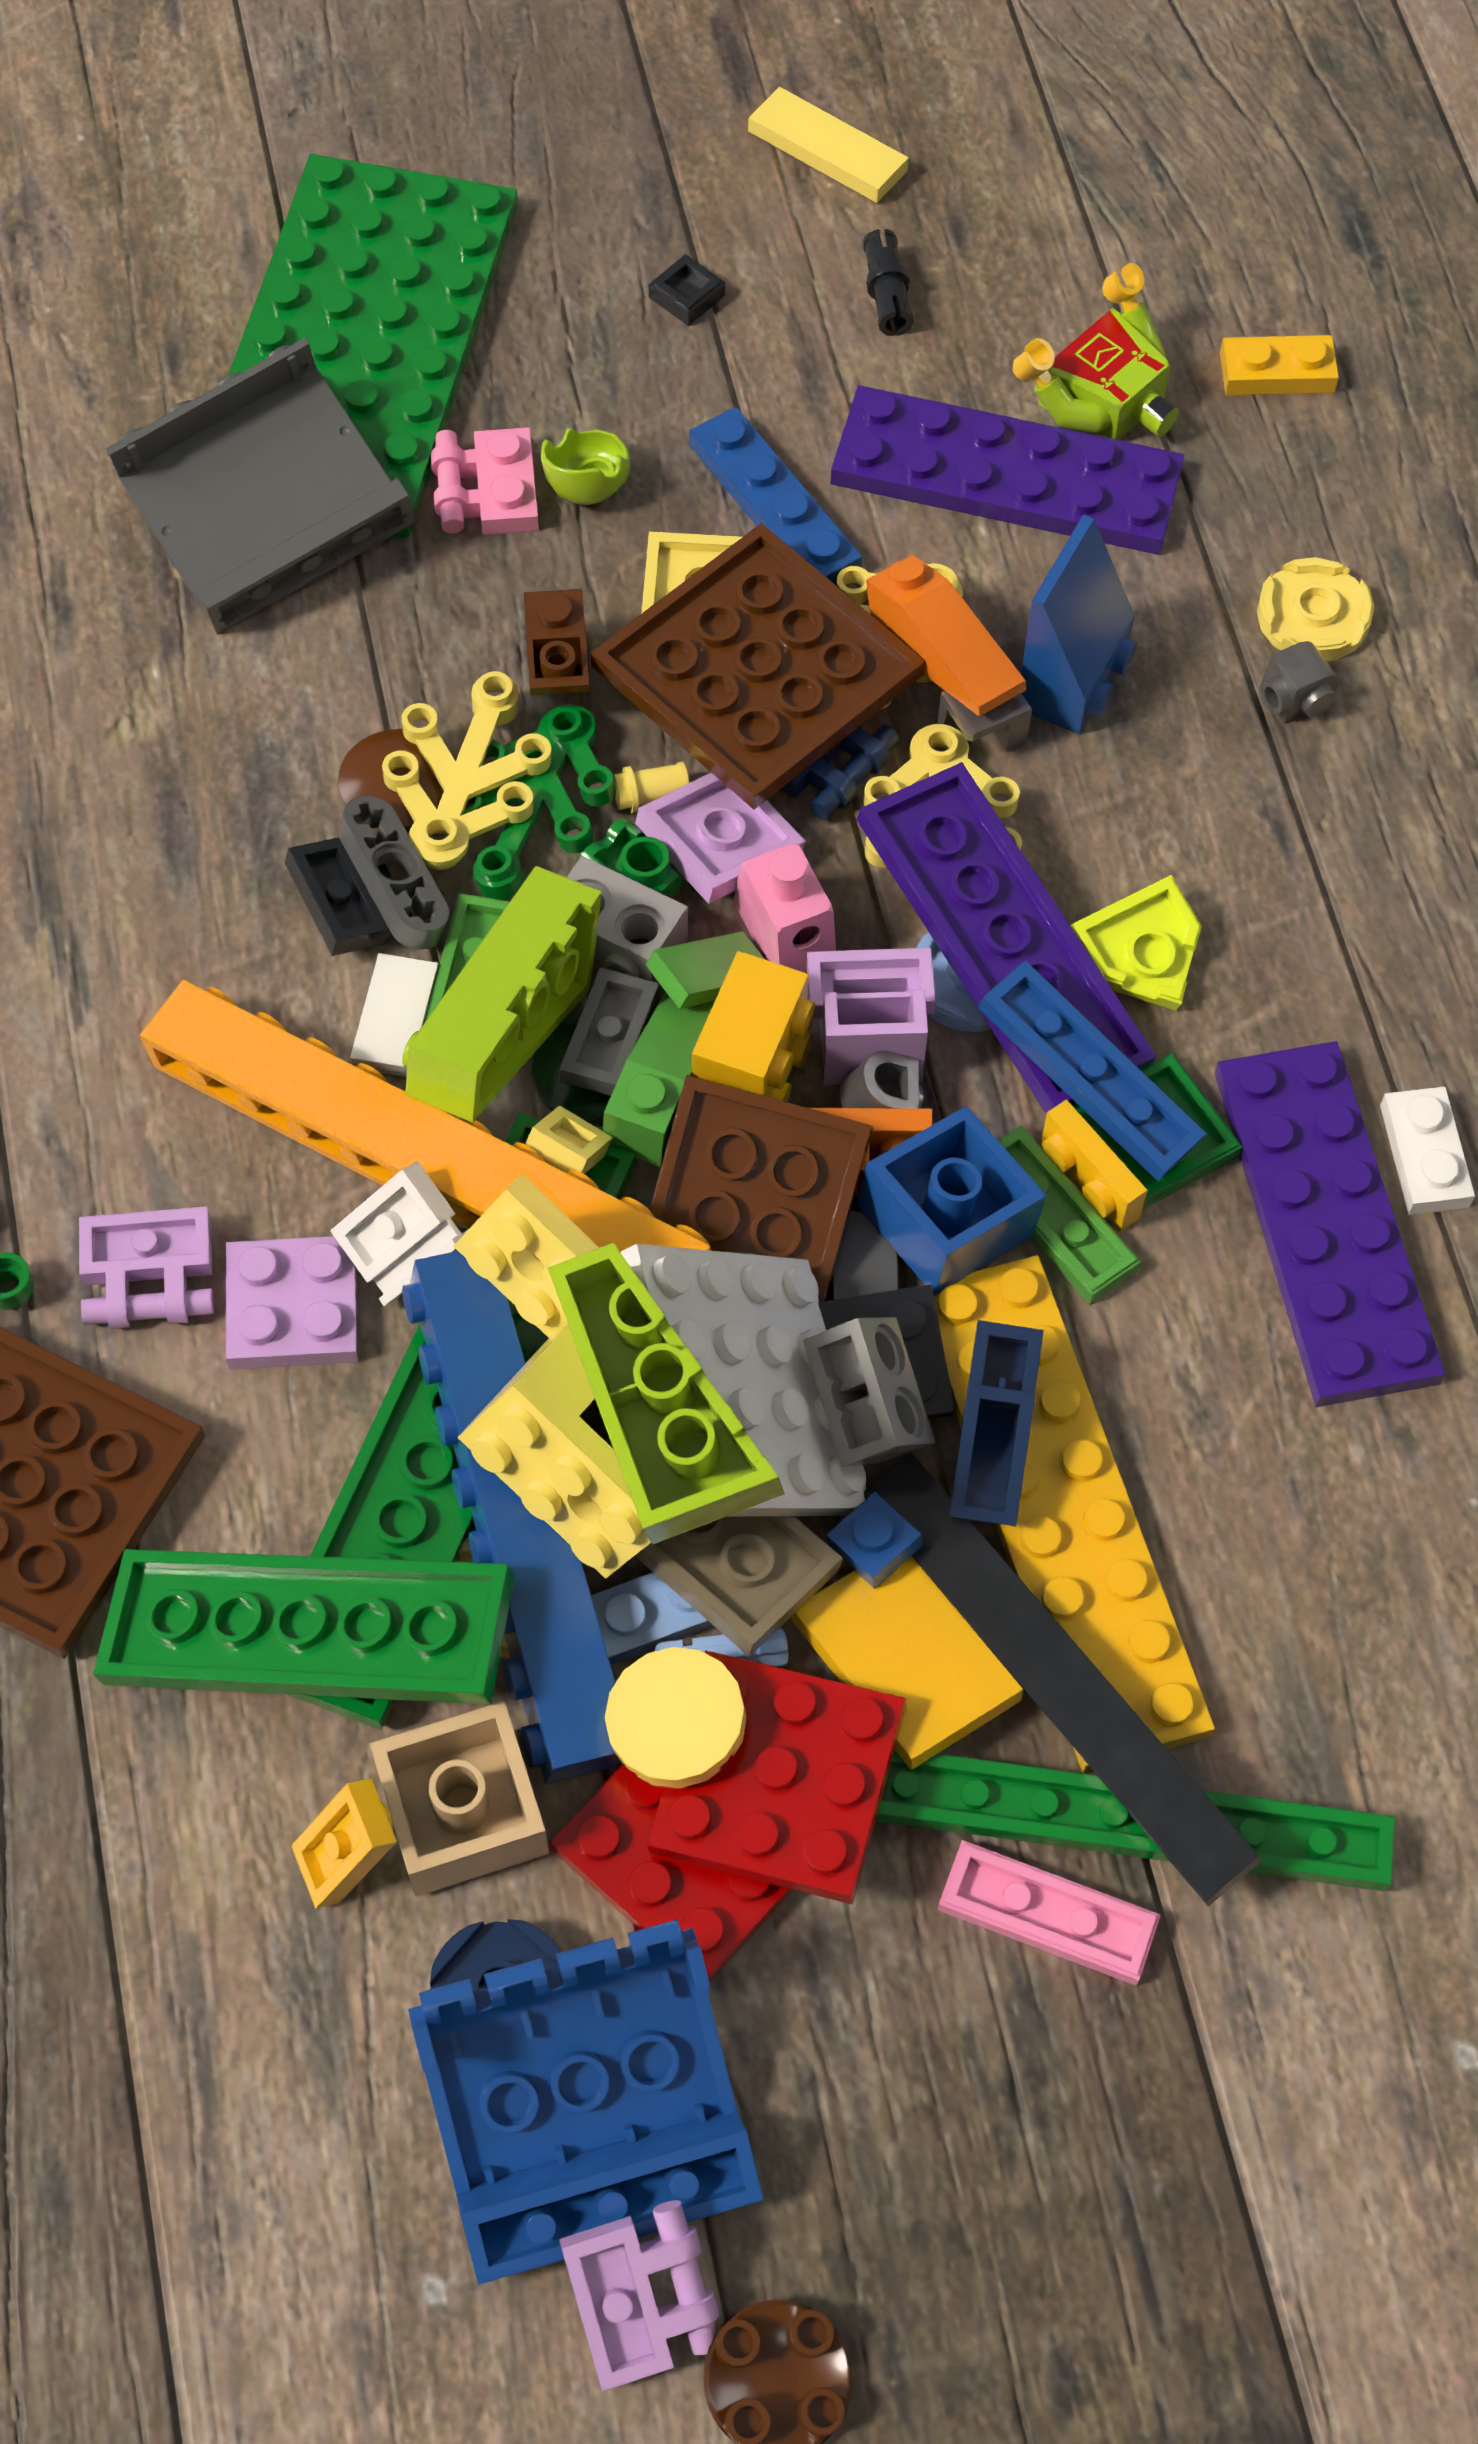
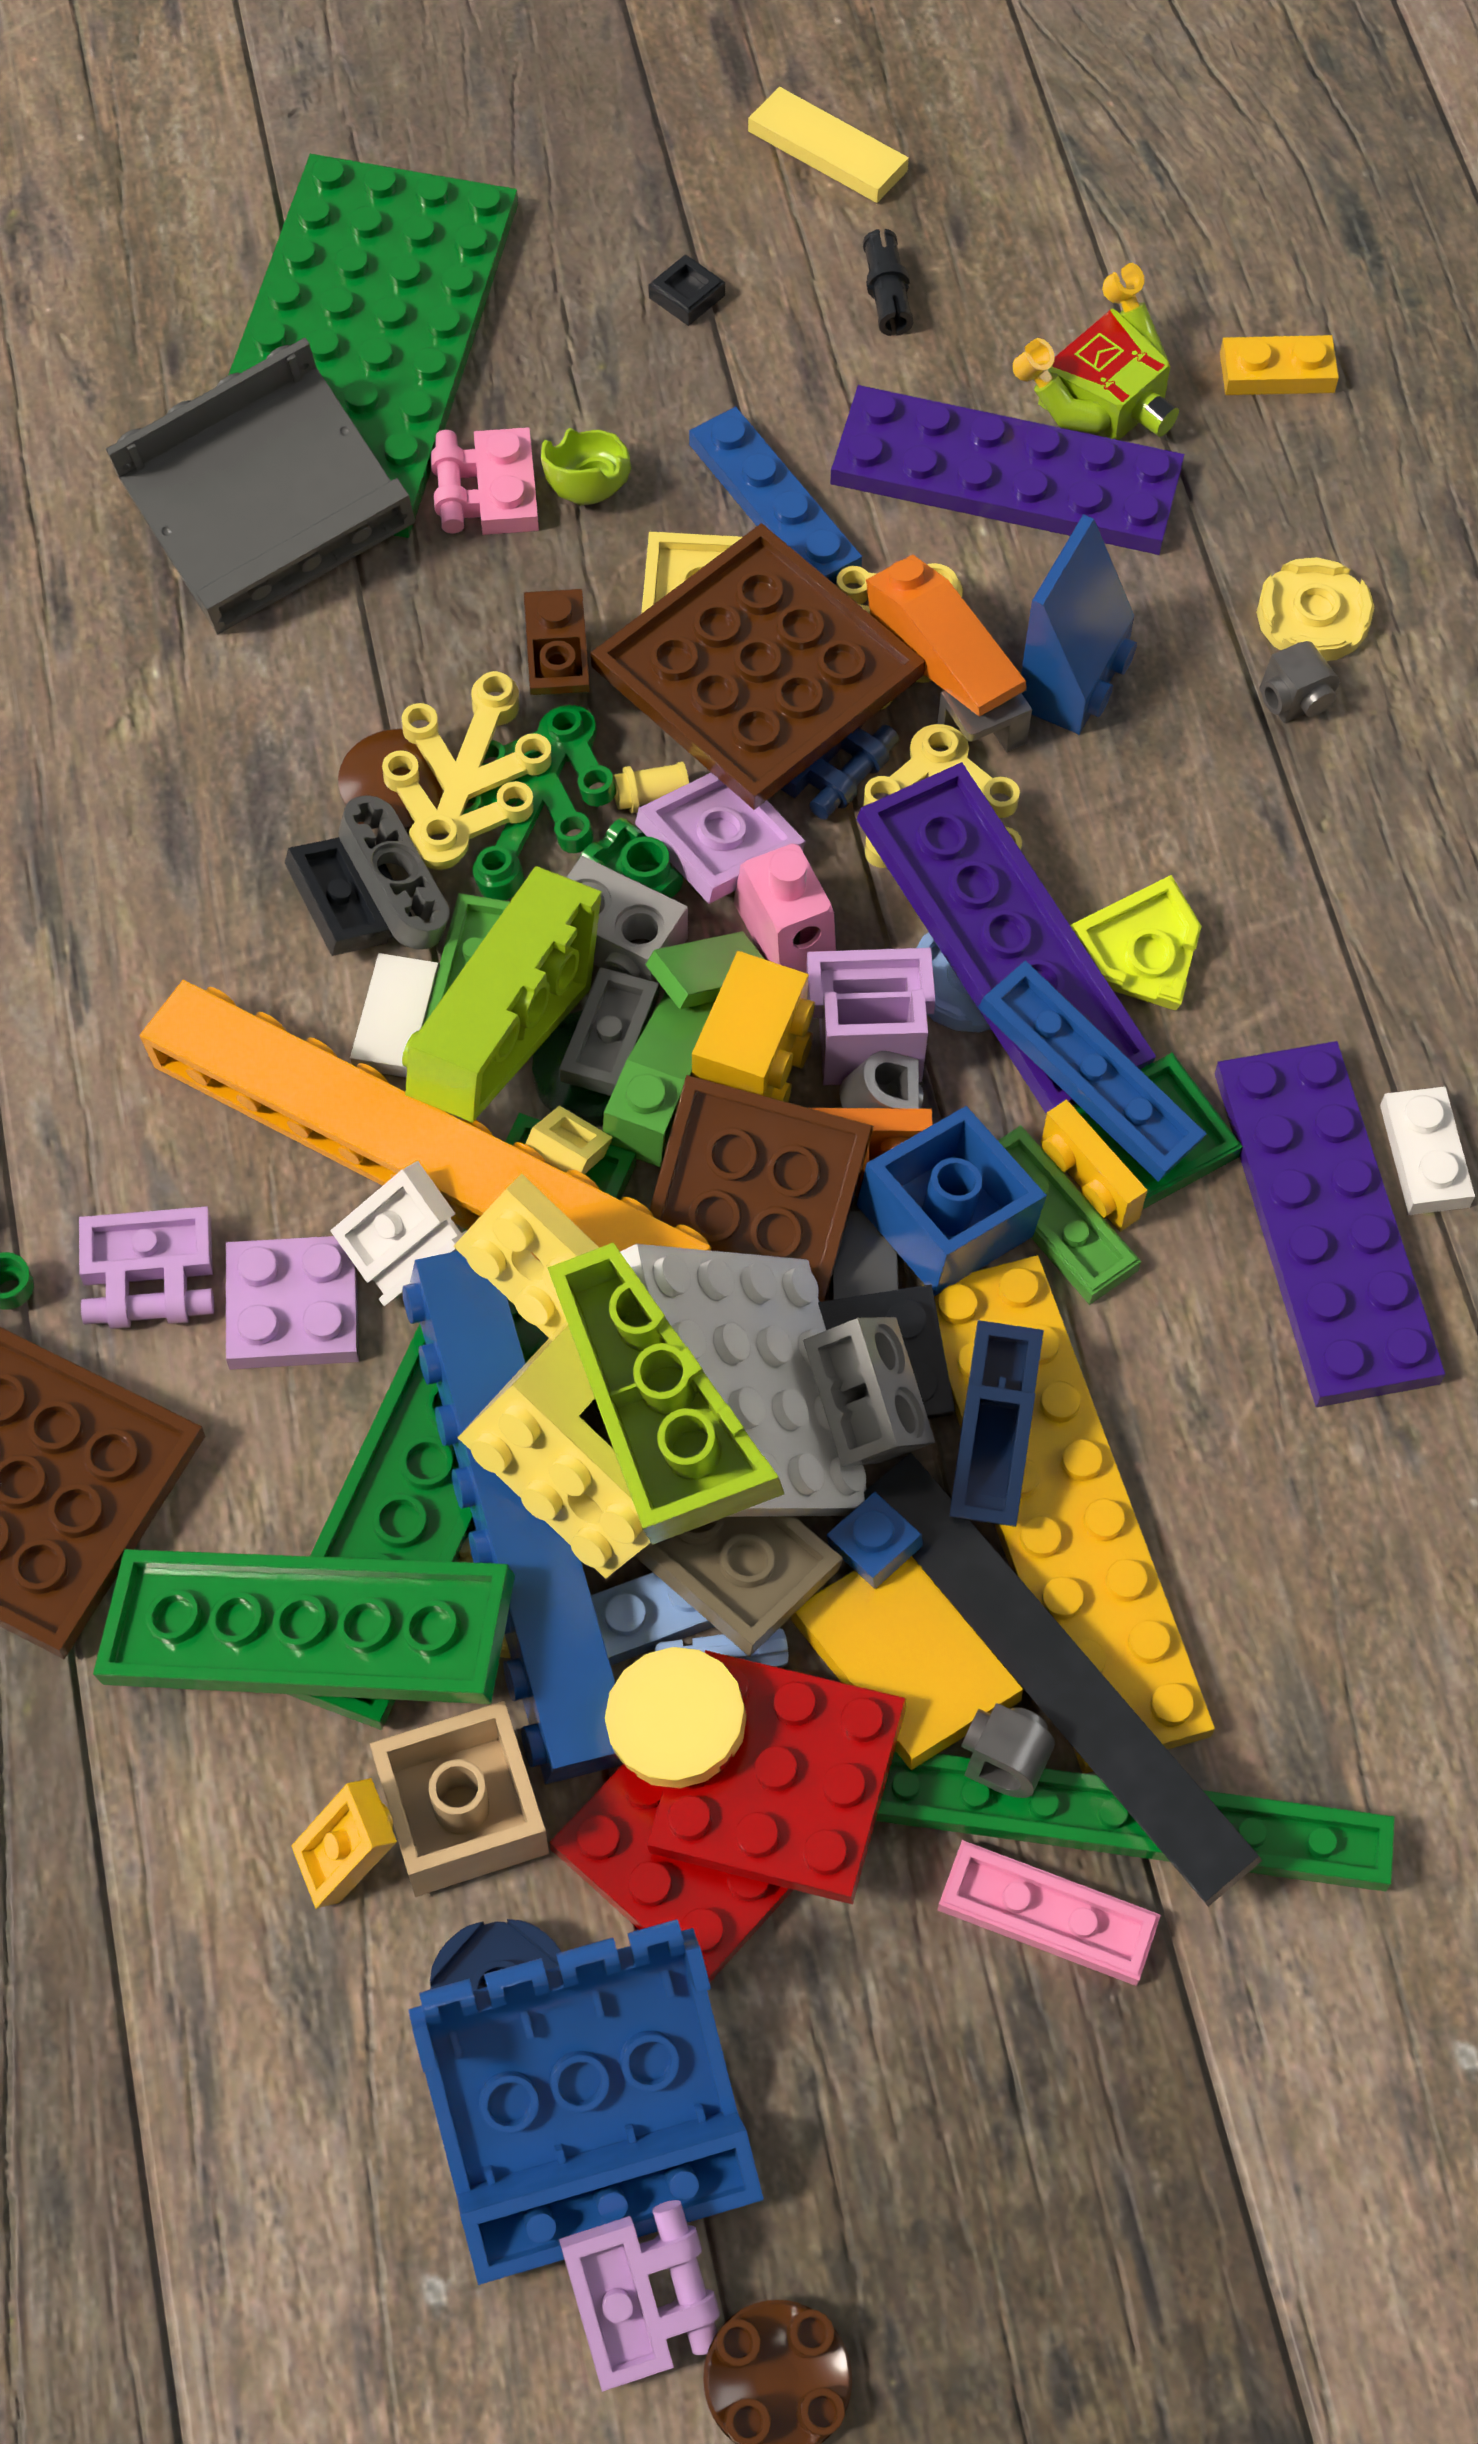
(1008, 1750): none -> flat silver plate

